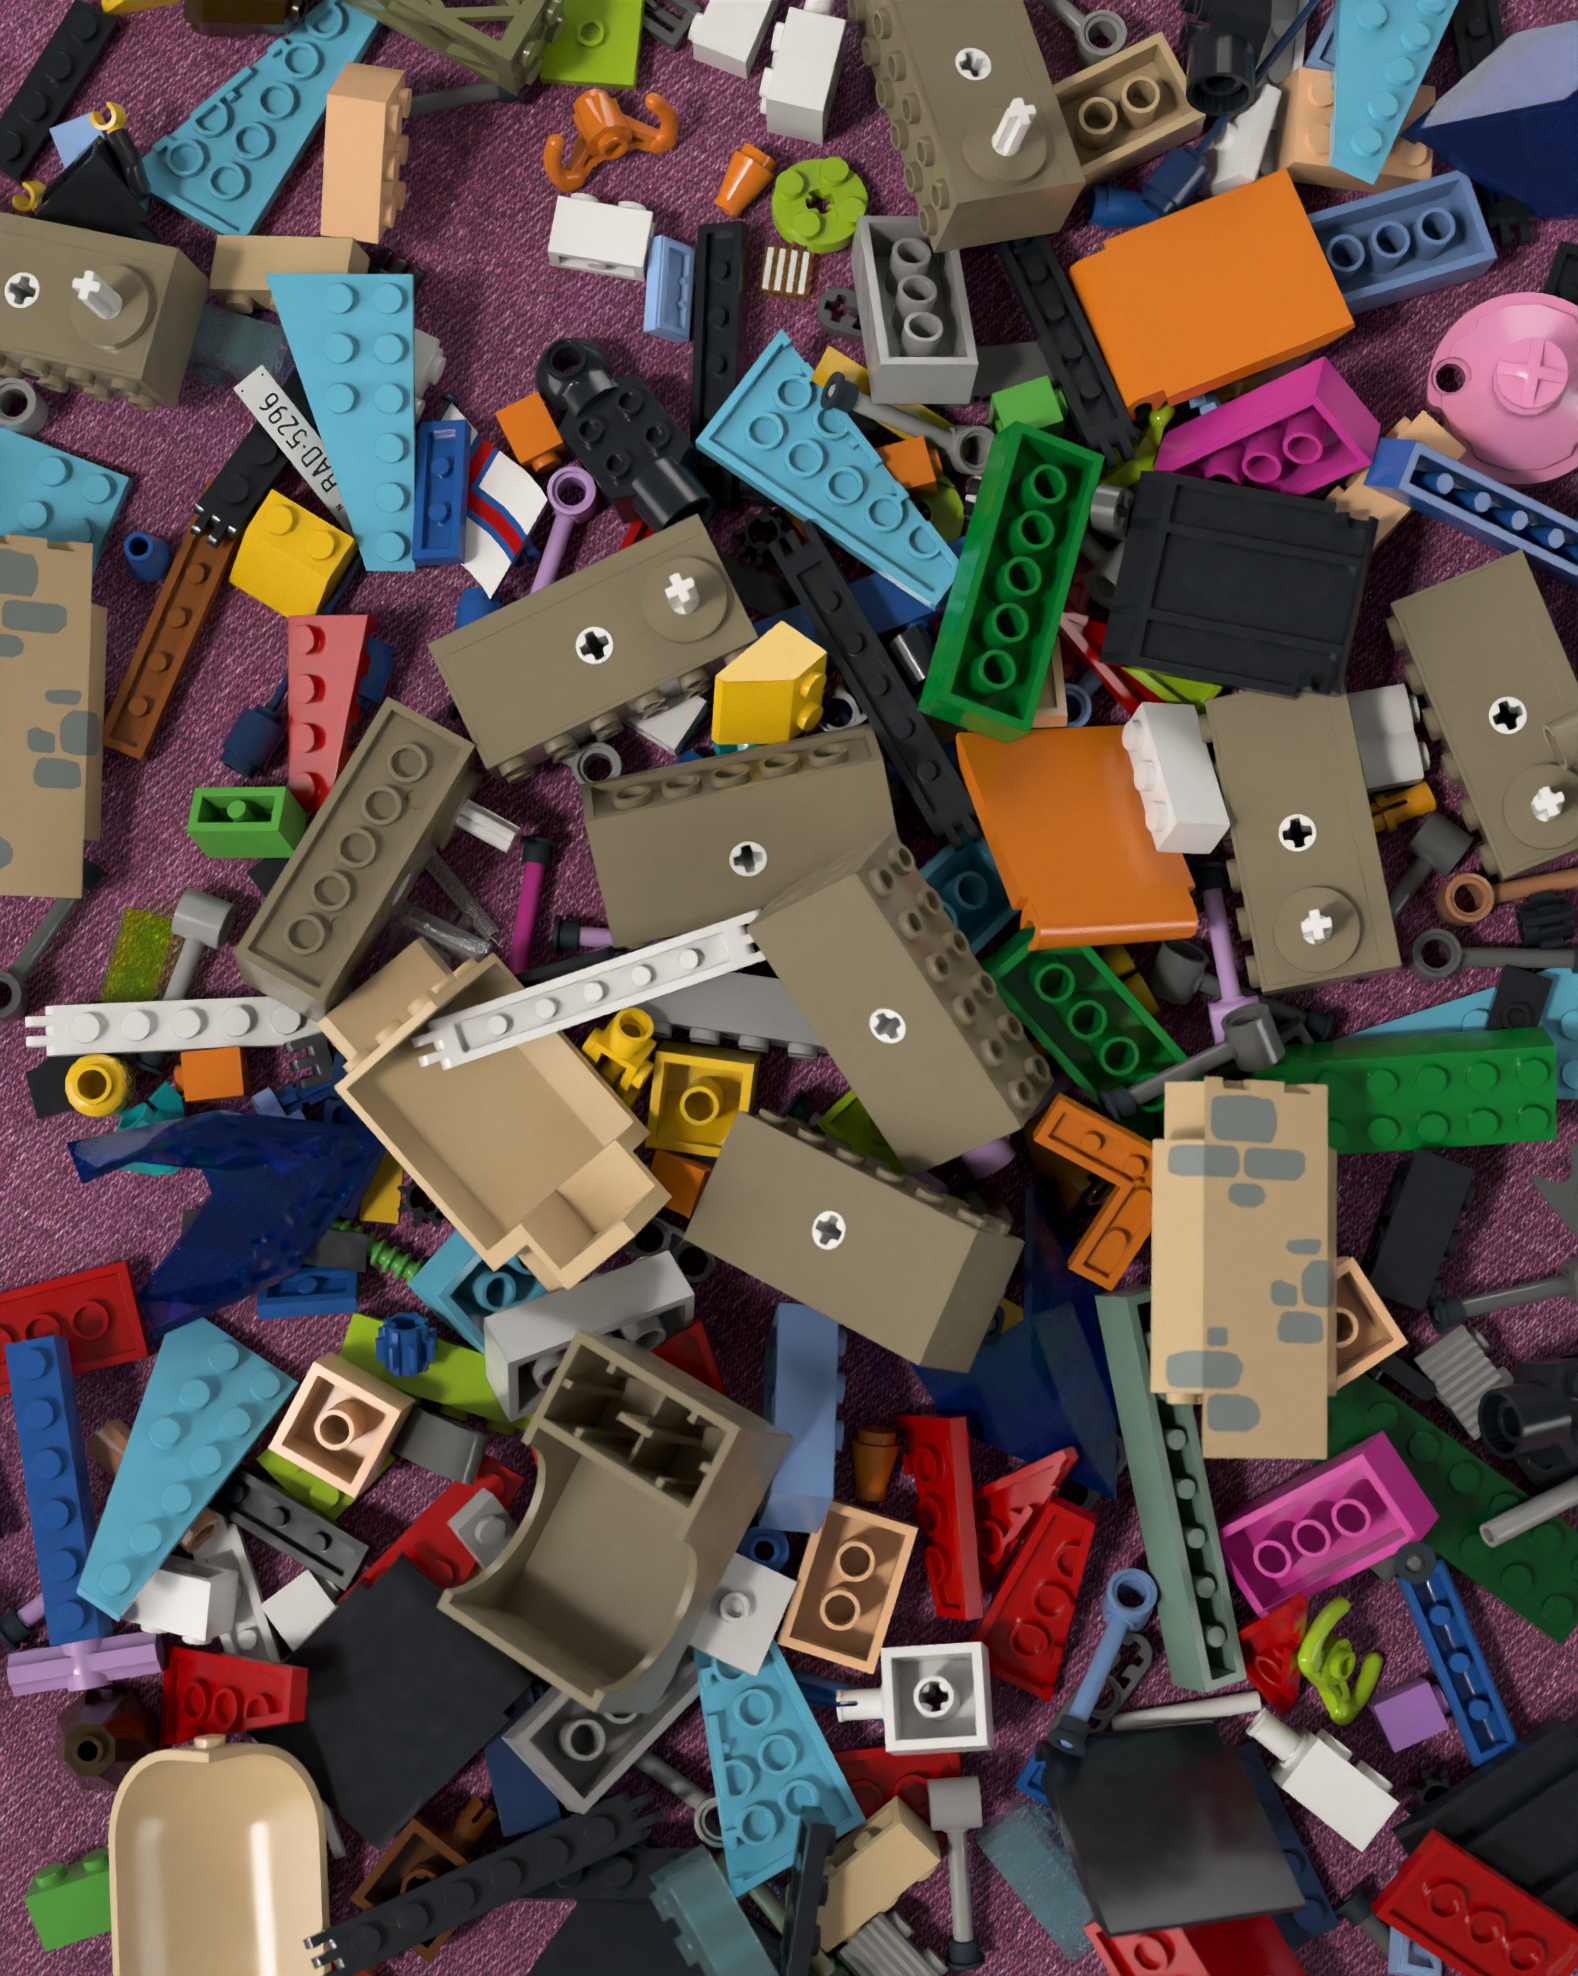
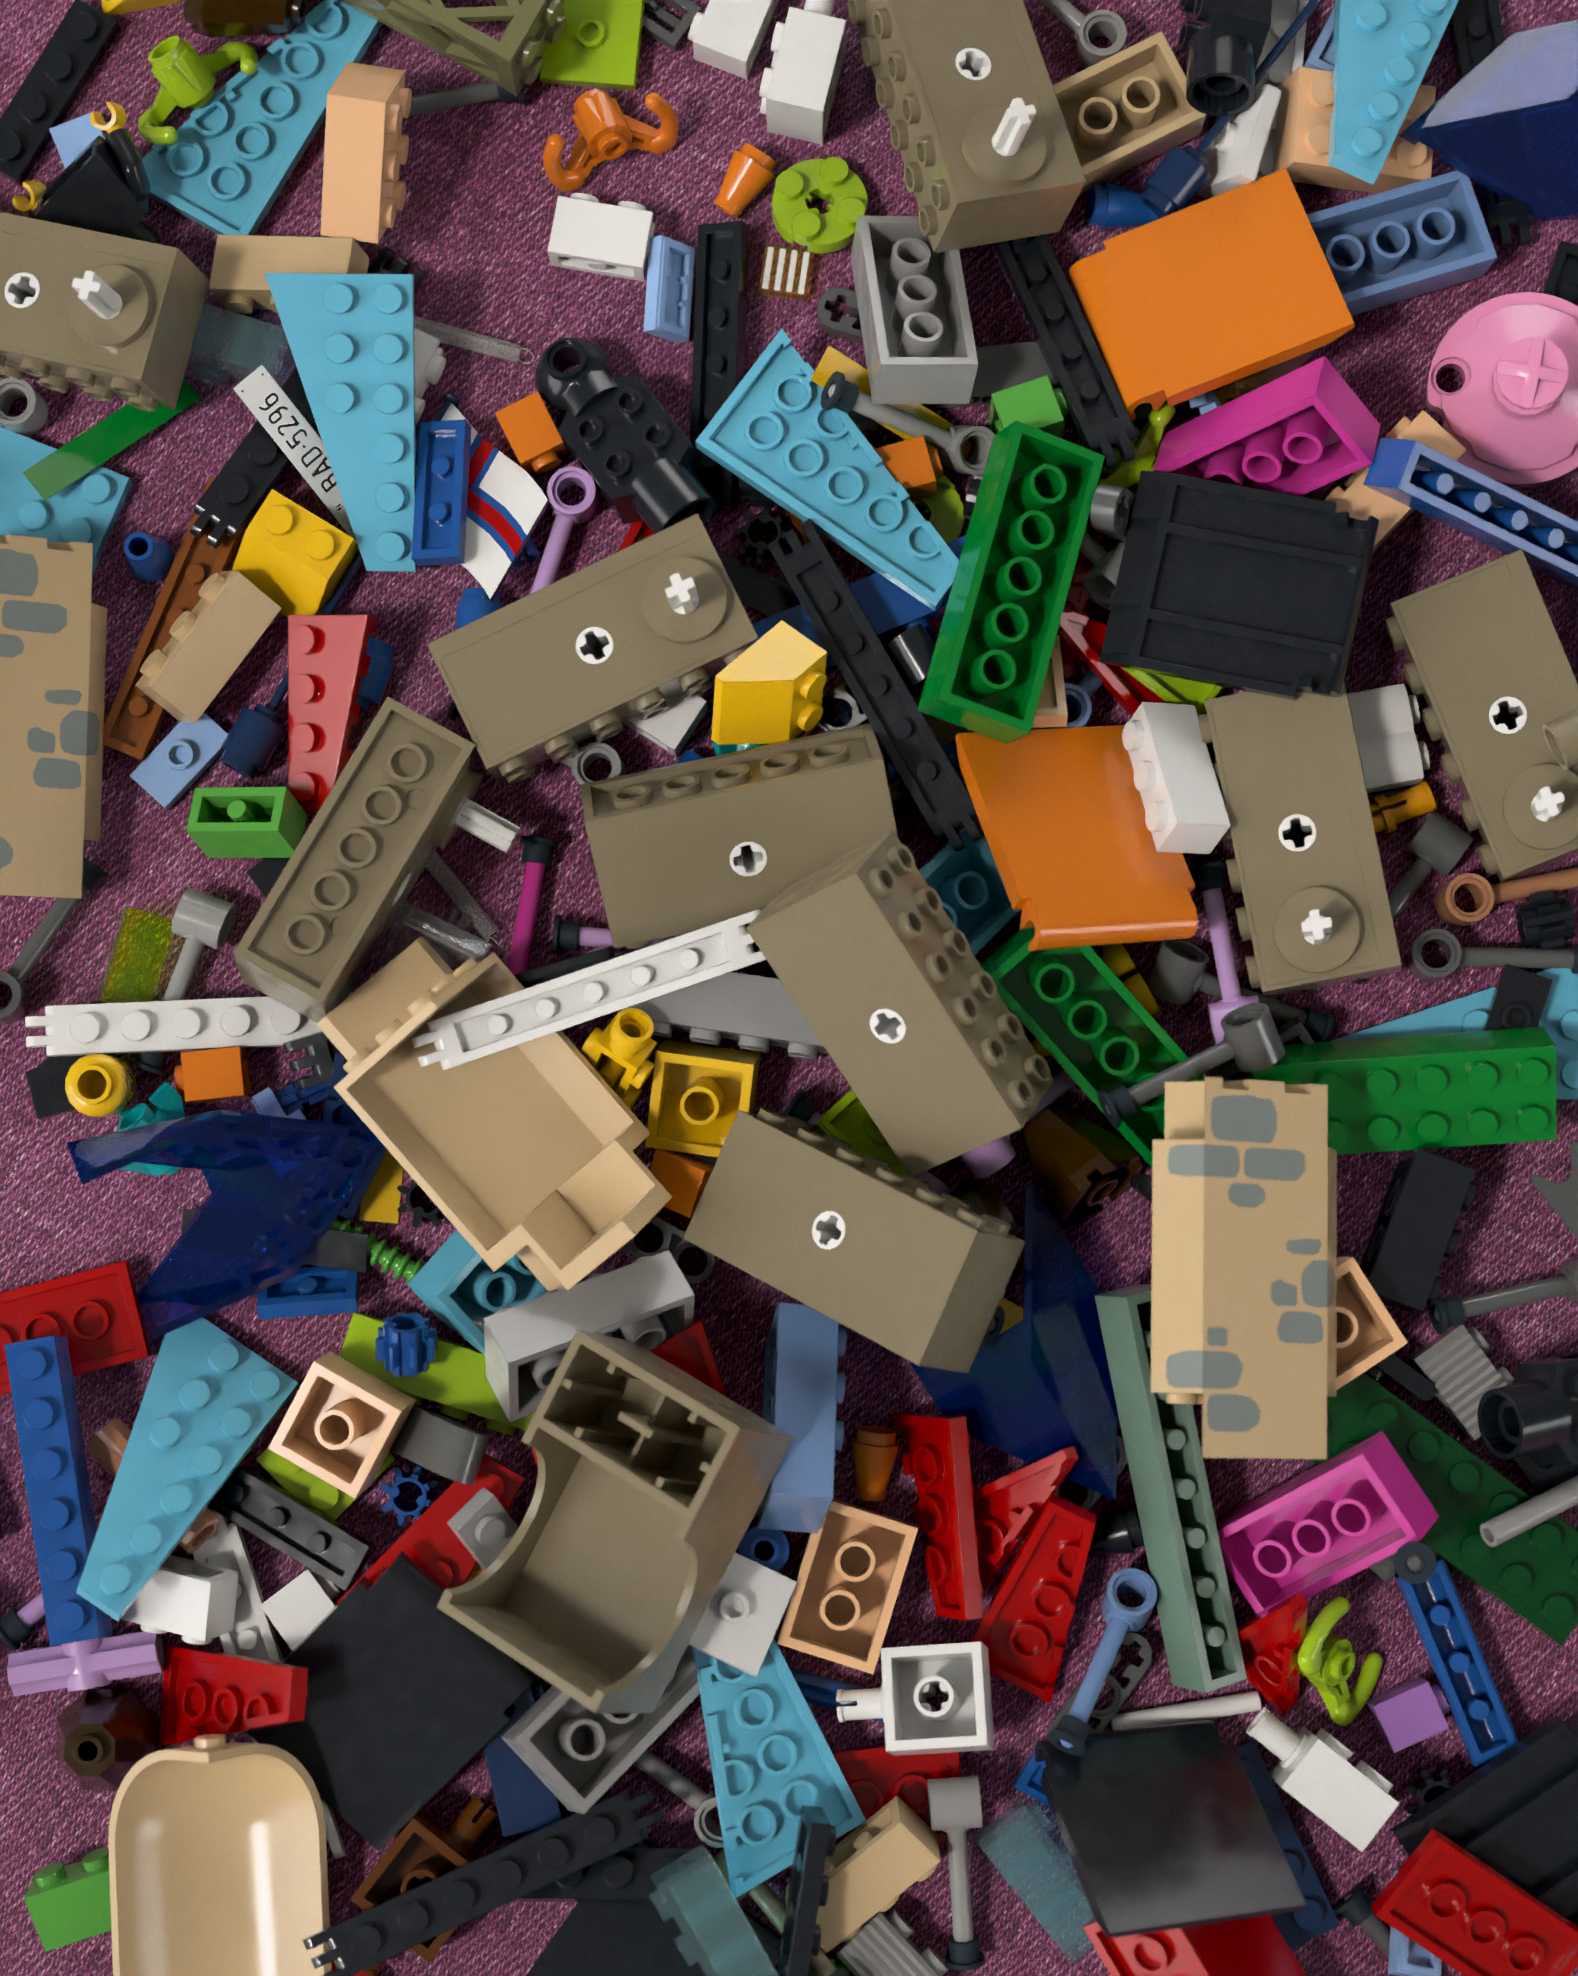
(101, 444): none -> green sticker
(180, 760): none -> light blue plate
(187, 81): none -> lime piece
(207, 645): none -> tan brick
(398, 1488): none -> blue gear
(474, 339): none -> white piece
(1117, 1532): none -> black cone
(1122, 1160): orange plate -> none

